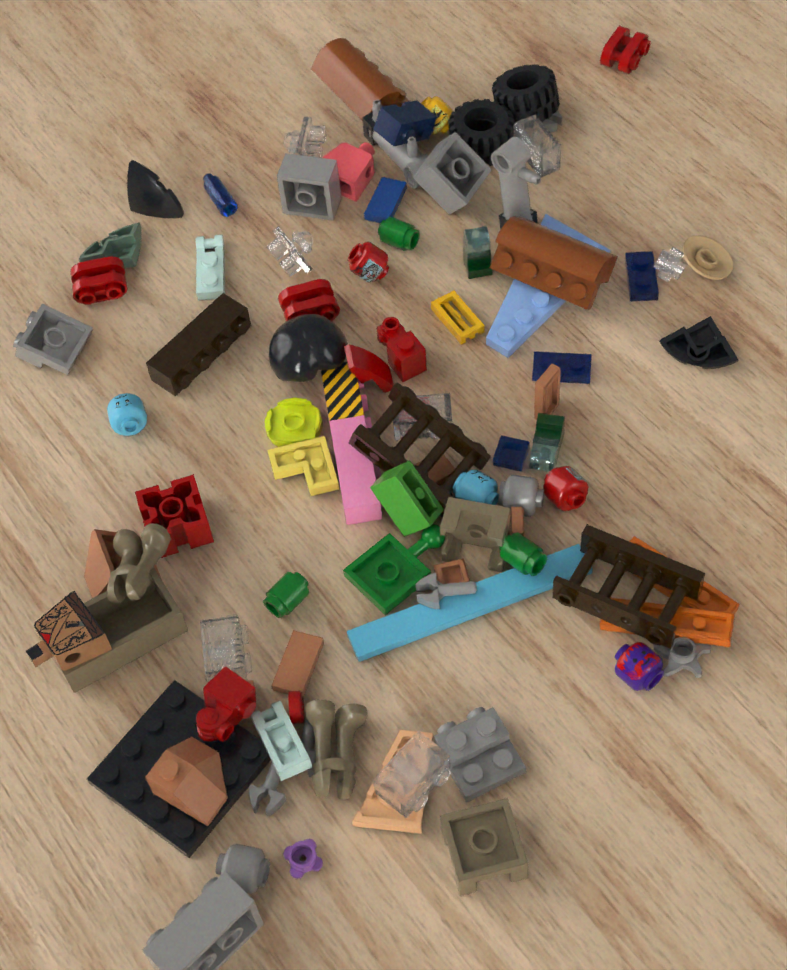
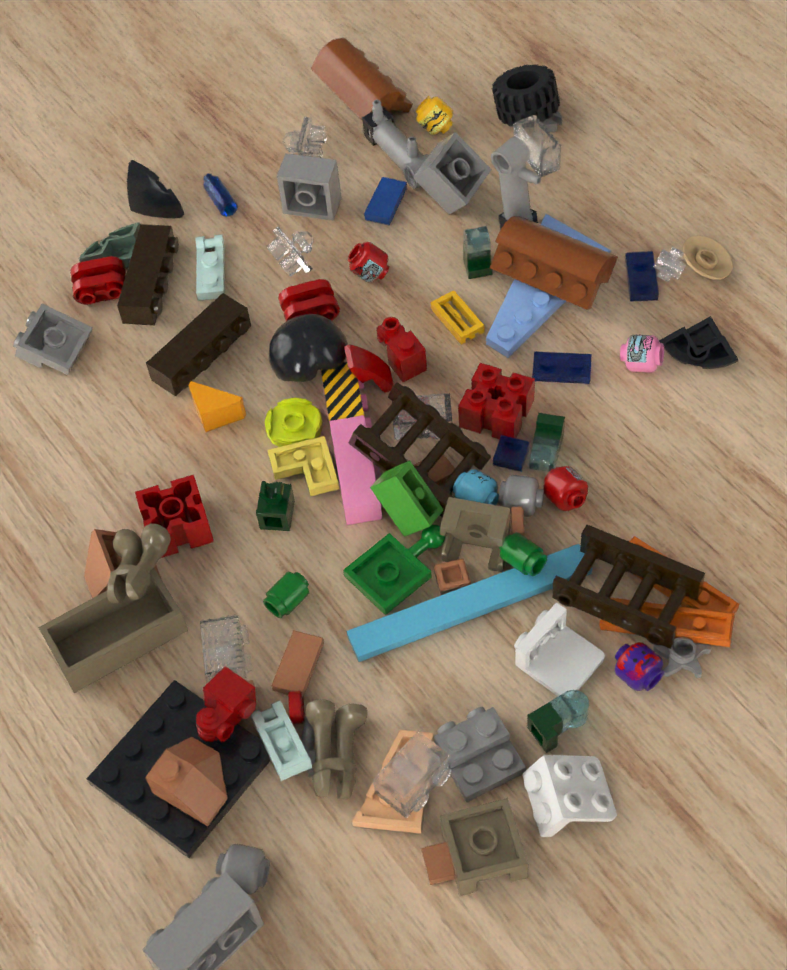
(68, 635): torso -> none
(127, 412): medium azure head -> none
(147, 275): none -> dark brown brick
(216, 406): none -> light orange slope
(269, 787): light grey bar -> none
(275, 506): none -> dark green brick
(299, 849): medium lavender plate -> none
(354, 168): coral torso -> none
(398, 234): green brick -> none
(400, 123): dark blue brick -> none
(438, 863): none -> nougat tile
(441, 590): light grey bar -> none
(482, 126): black tyre -> none
(496, 402): none -> red brick
(547, 391): nougat tile -> none
(556, 653): none -> white bracket
(557, 716): none -> leg
(568, 791): none -> white bracket
(625, 49): red brick -> none
(642, 353): none -> bright pink head

